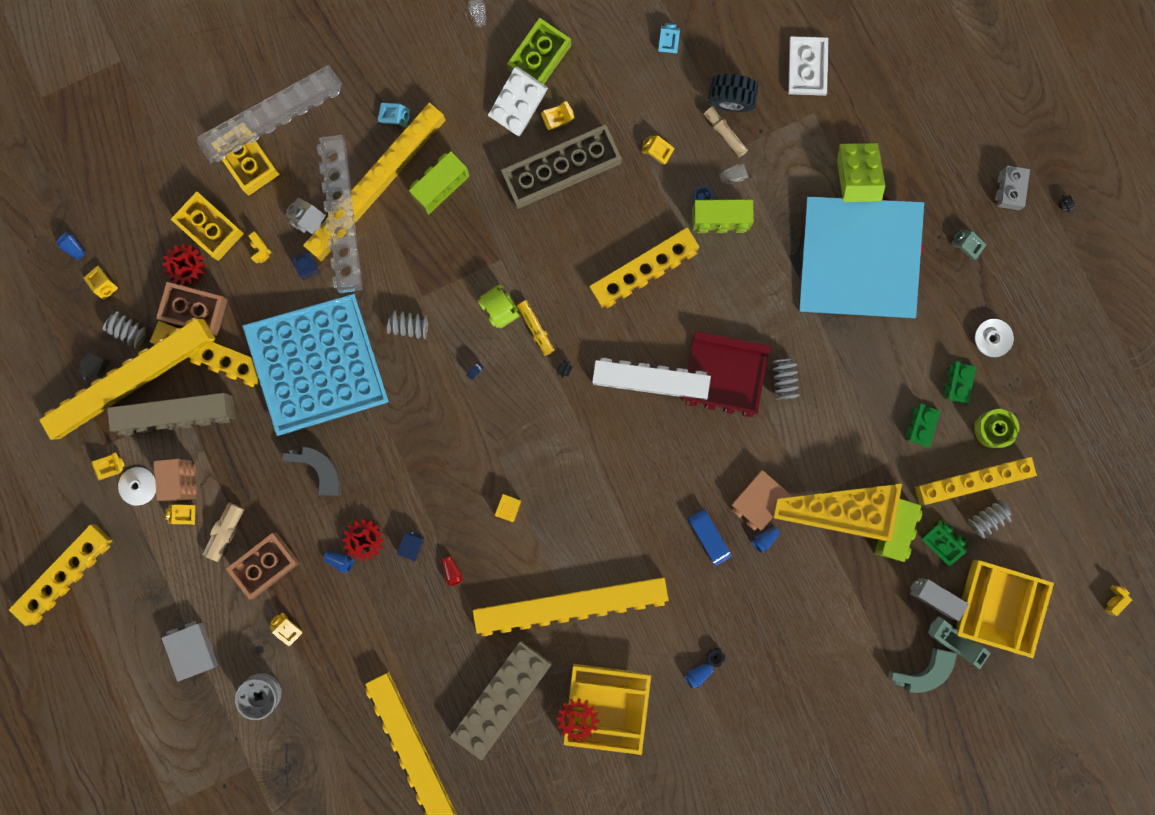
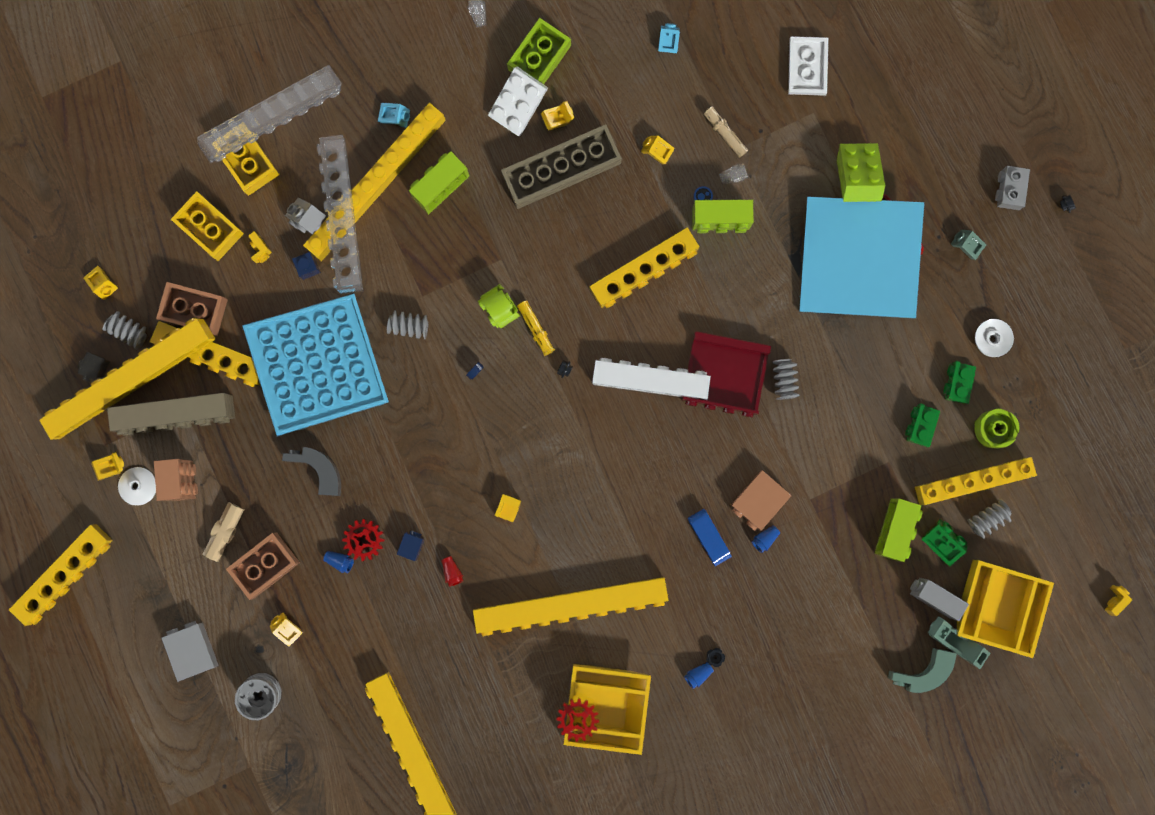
(70, 246): blue cone -> none
(180, 514): yellow bracket -> none
(181, 272): red gear -> none
(501, 700): dark tan brick -> none
(733, 93): black wheel -> none
(856, 511): yellow wing -> none

